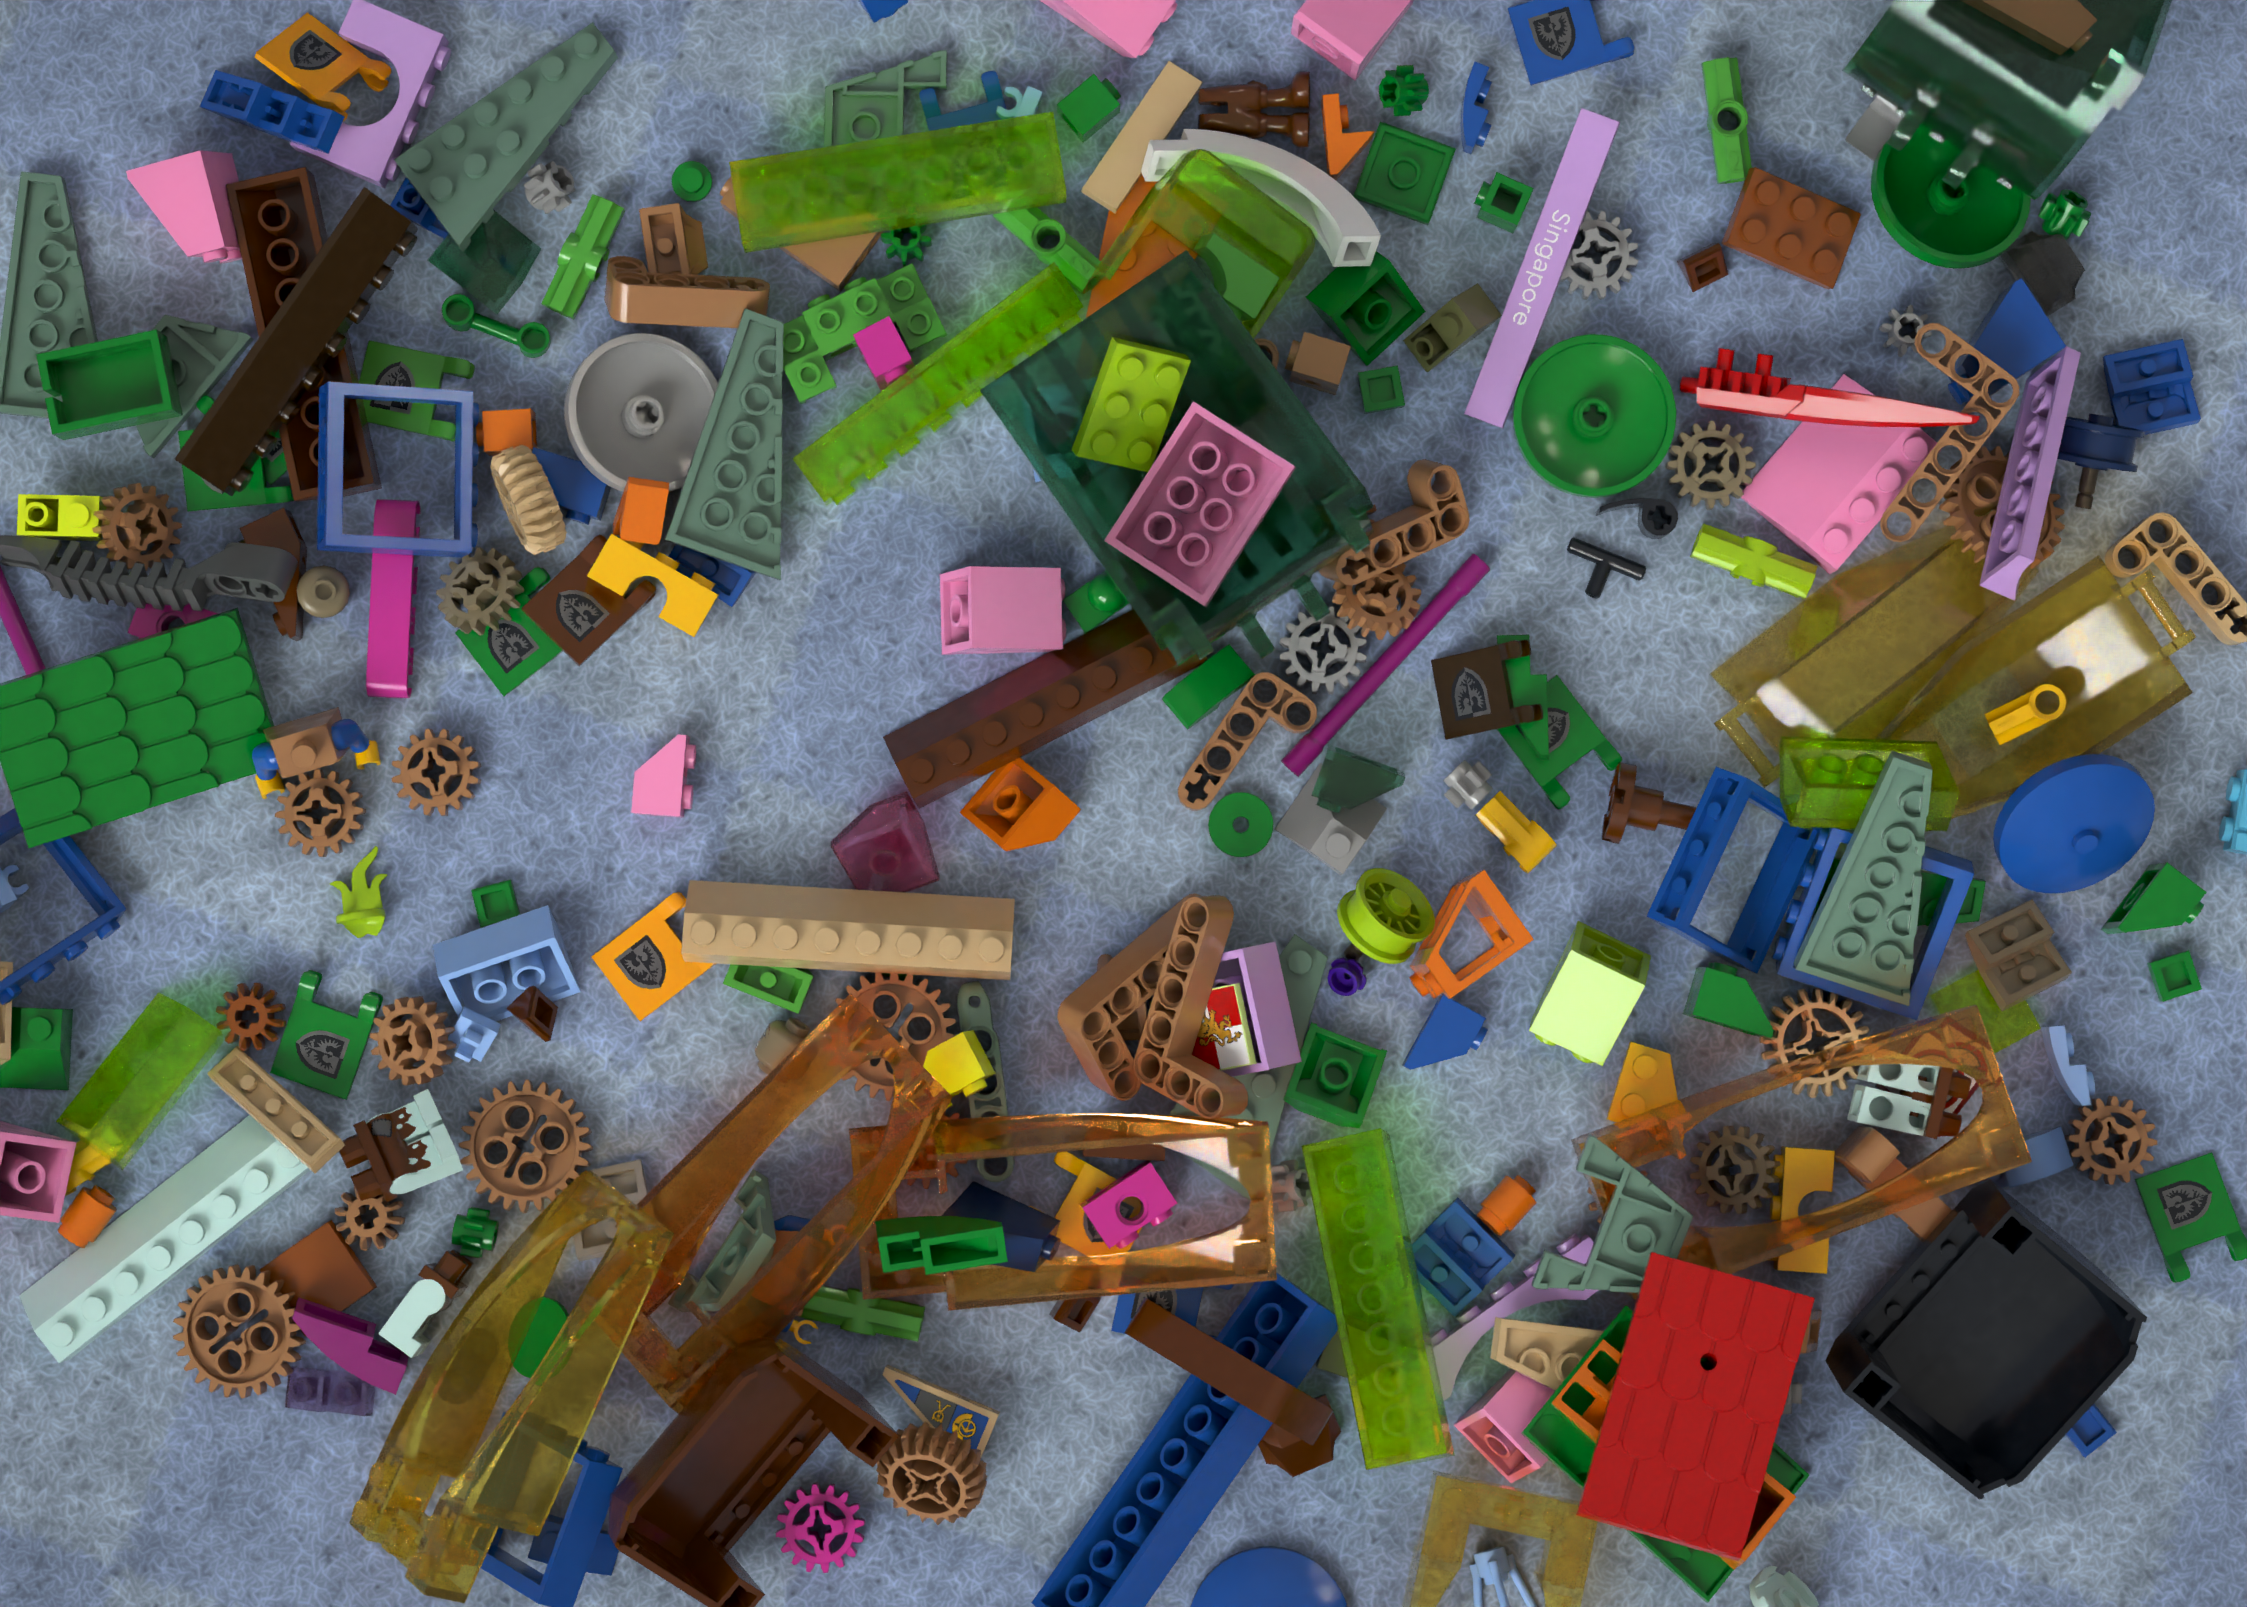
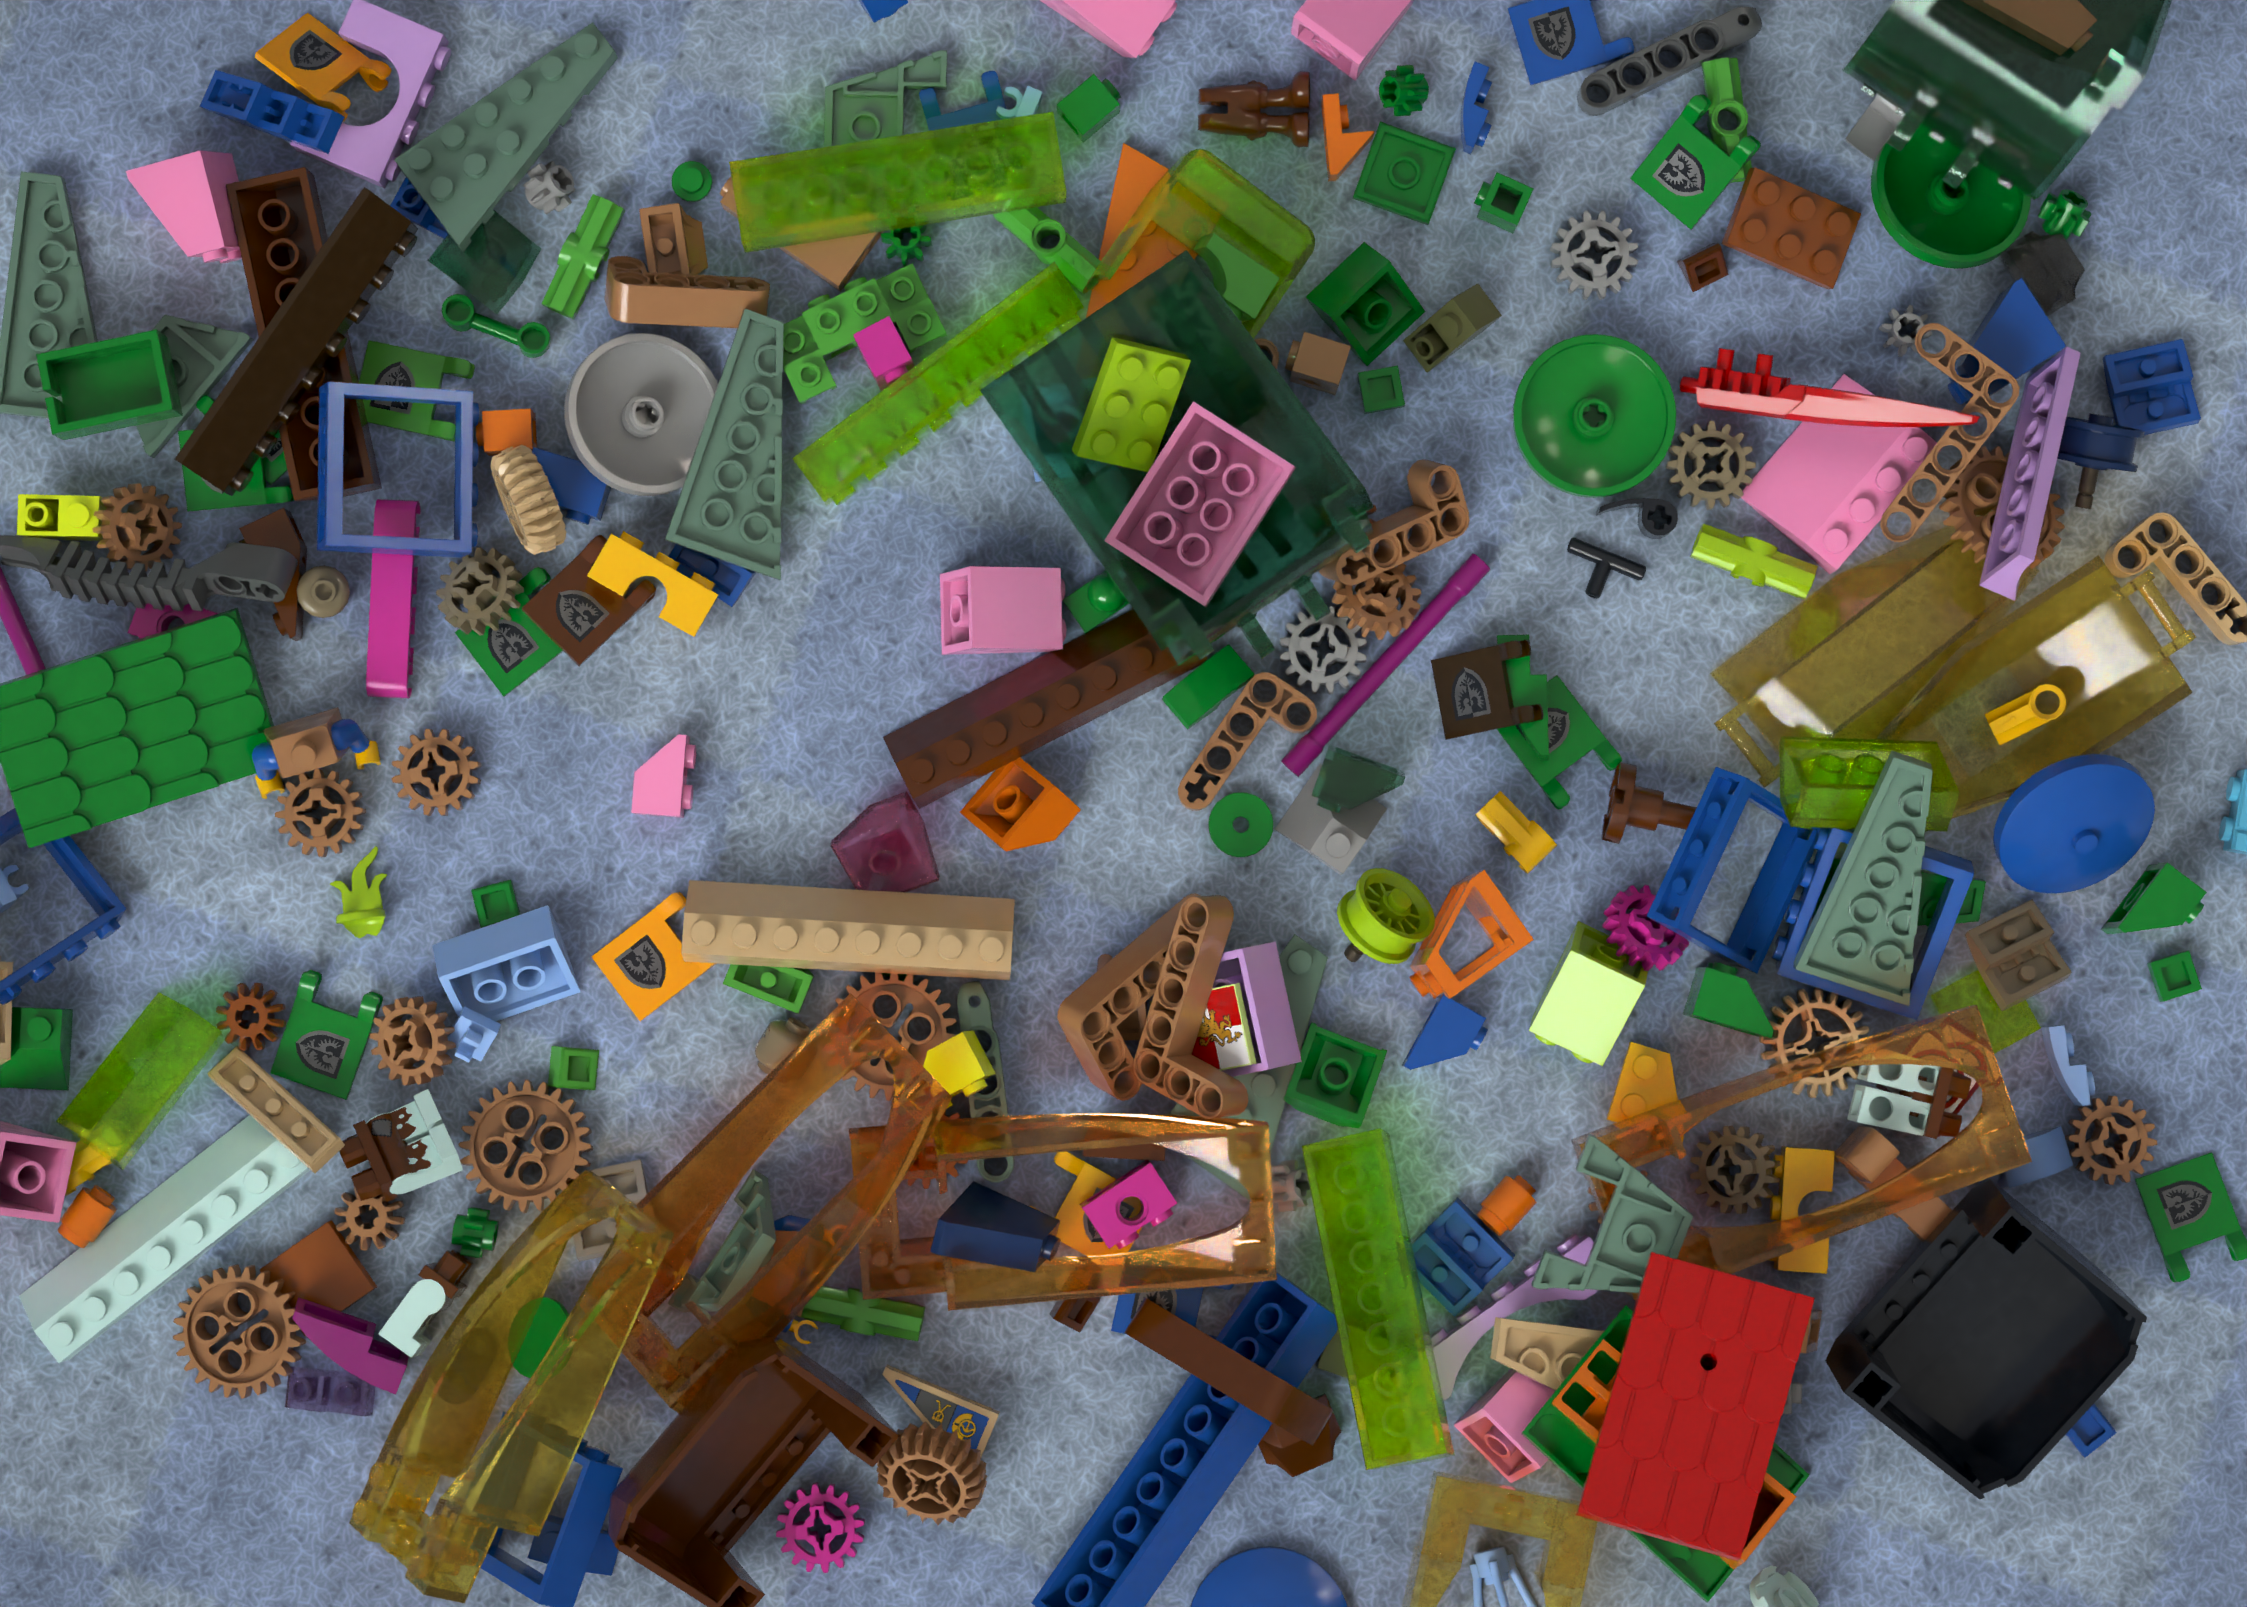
(535, 1012): reddish brown slope -> none
(573, 1068): none -> bright green slope
(641, 511): orange slope -> none
(939, 1243): green slope -> none
(1150, 121): tan tile -> none
(1292, 182): white arch -> none
(1343, 984): dark purple plate -> none
(1468, 784): light grey gear -> none
(1542, 267): lavender tile -> none
(1638, 934): none -> dark pink gear
(1689, 168): none -> green flag
(1724, 31): none -> dark grey piece

